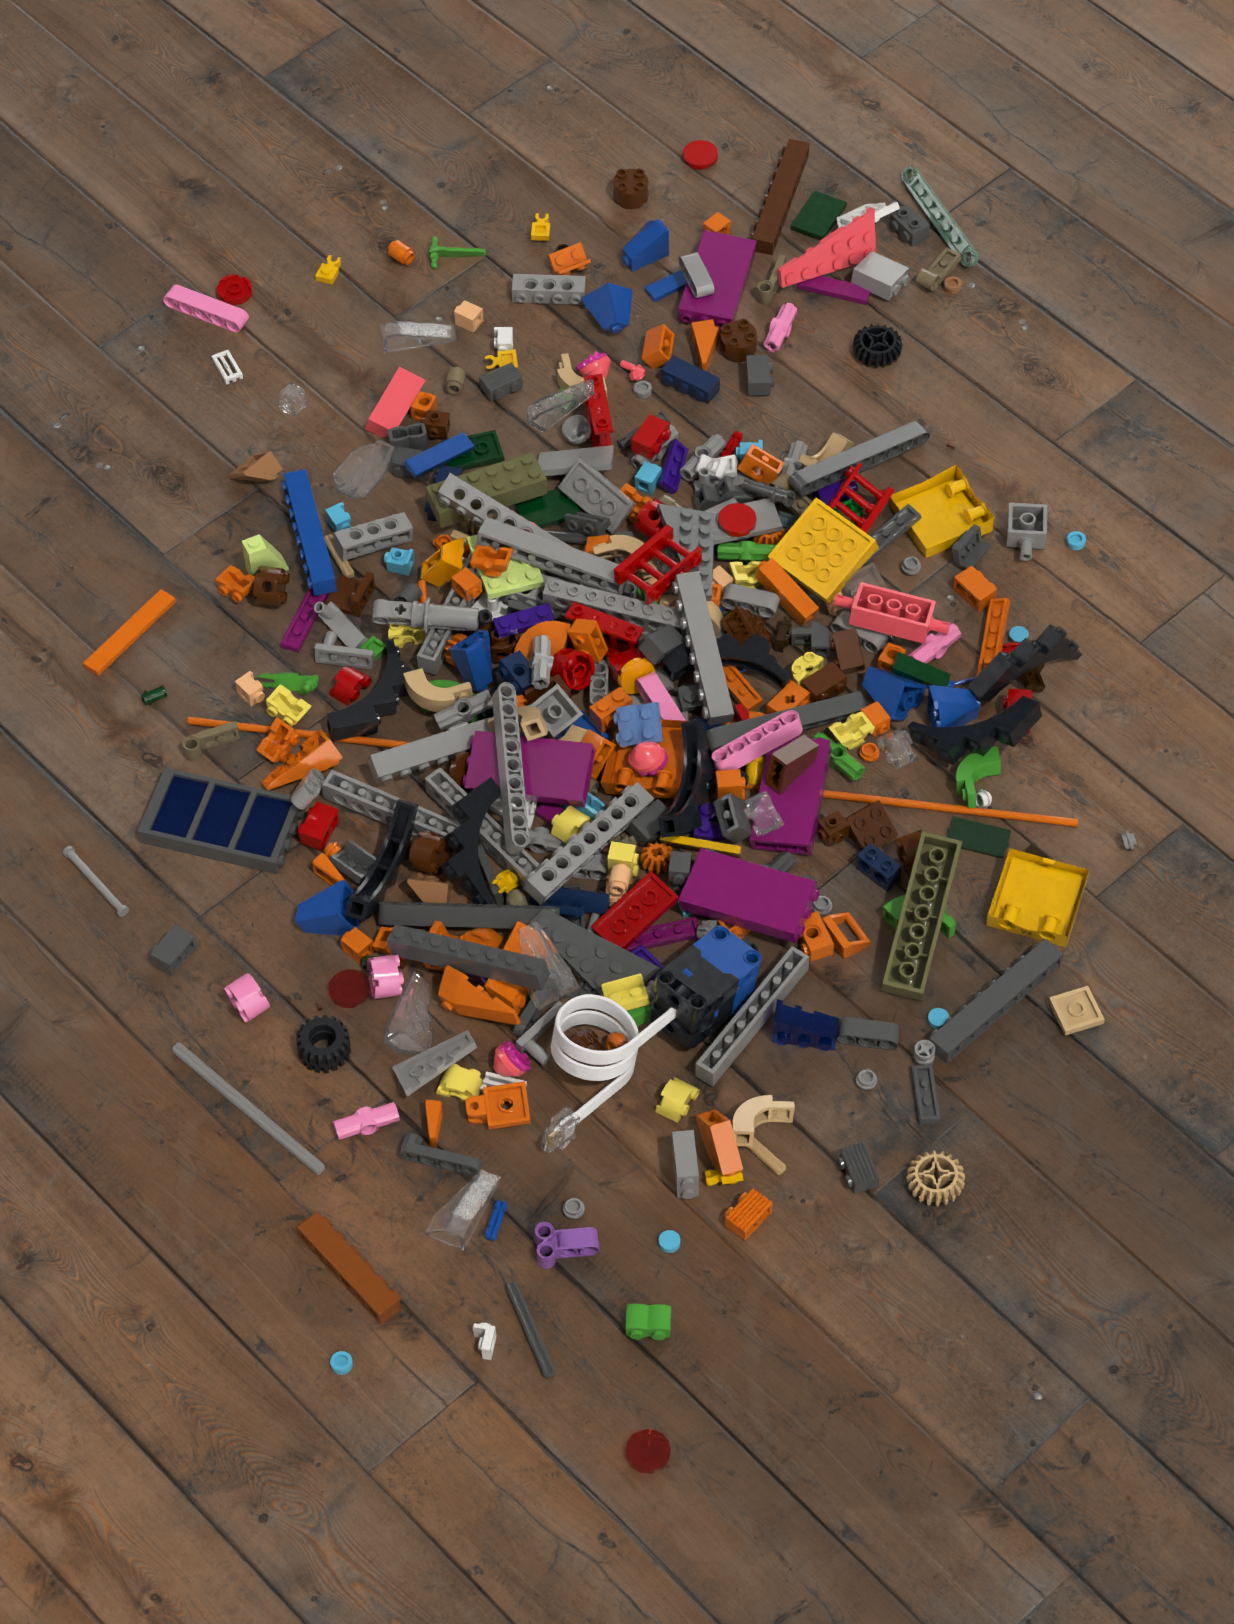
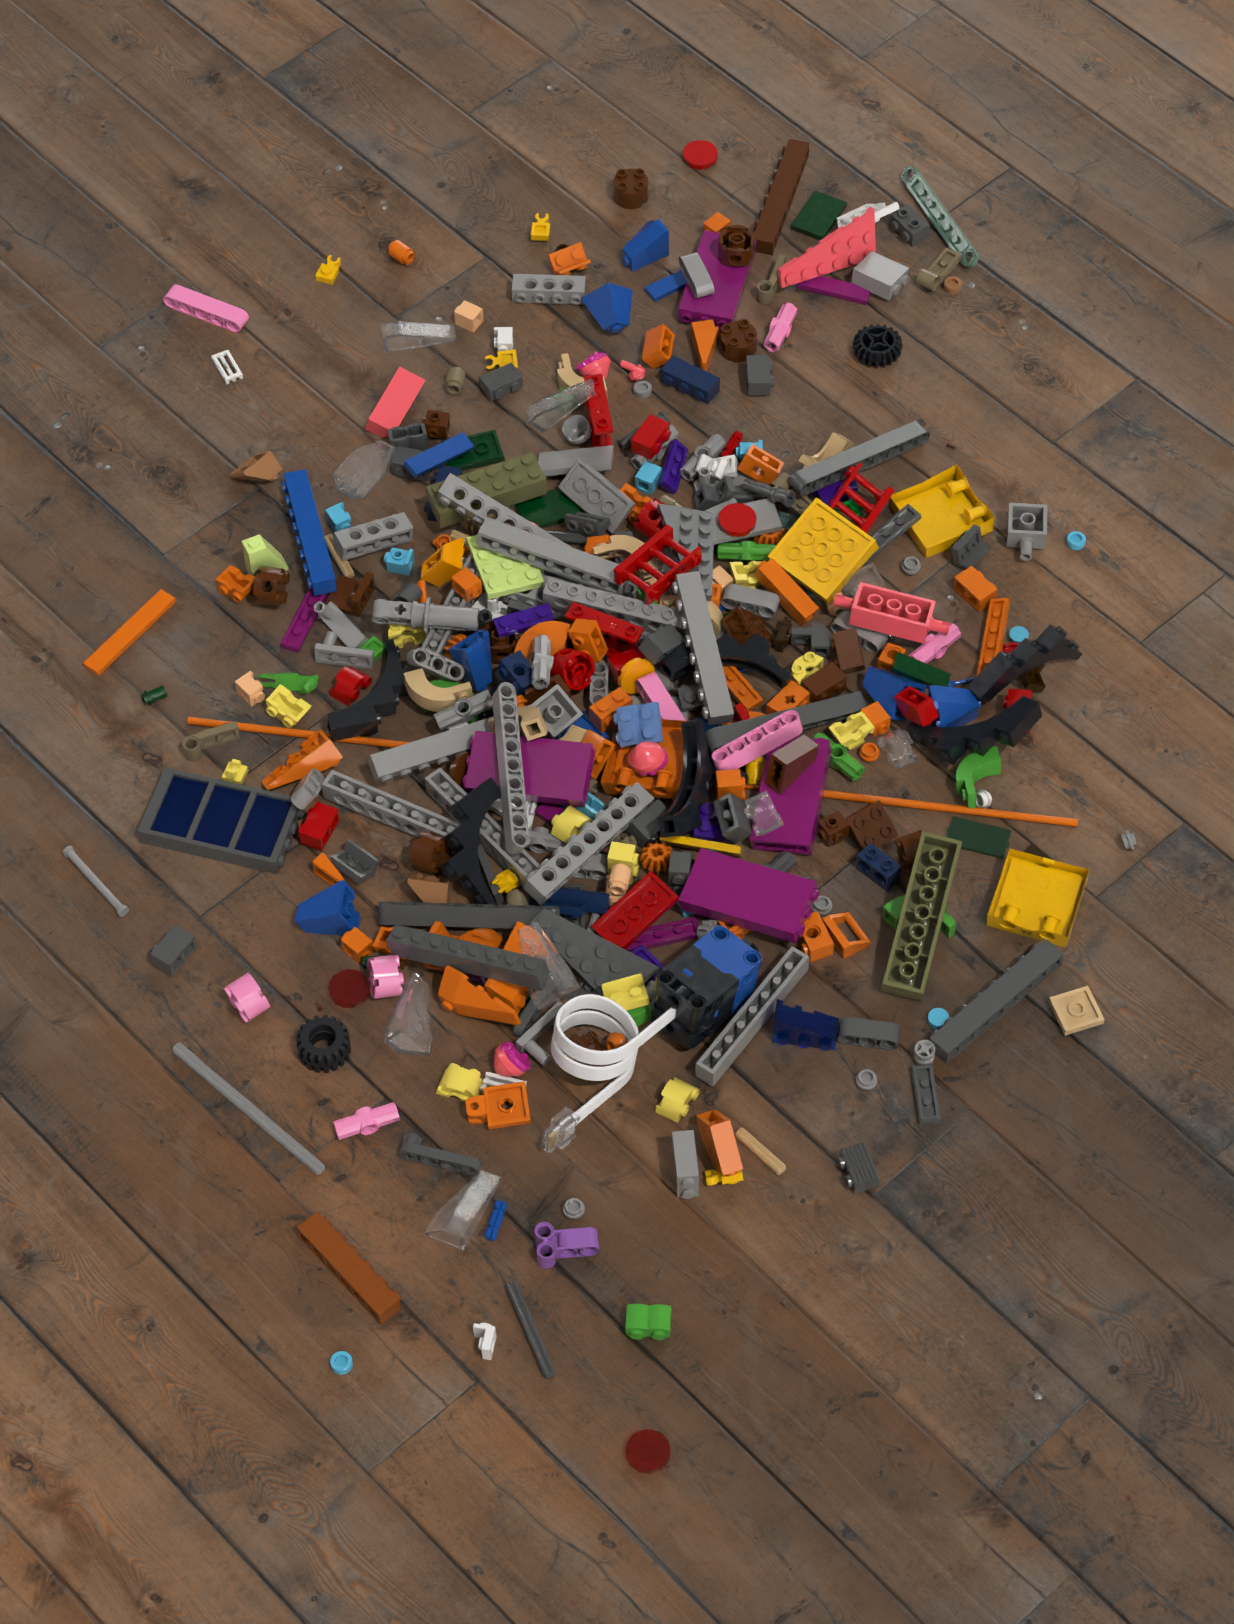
(234, 289): red tile -> none
(235, 772): none -> light yellow tile
(279, 741): orange cylinder -> none
(292, 399): clear brick -> none
(332, 849): orange plate -> none
(384, 872): black arch -> none
(421, 404): orange brick -> none
(426, 663): none -> light grey beam
(427, 1065): light grey wing -> none
(434, 1115): orange slope -> none
(441, 251): bright green piece -> none
(491, 561): orange cylinder -> none
(669, 1241): medium azure tile -> none
(736, 246): none -> reddish brown brick
(748, 1213): orange brick -> none
(759, 1111): tan arch -> none
(792, 462): light grey piece -> none
(916, 706): none -> red brick
(924, 1183): tan gear -> none

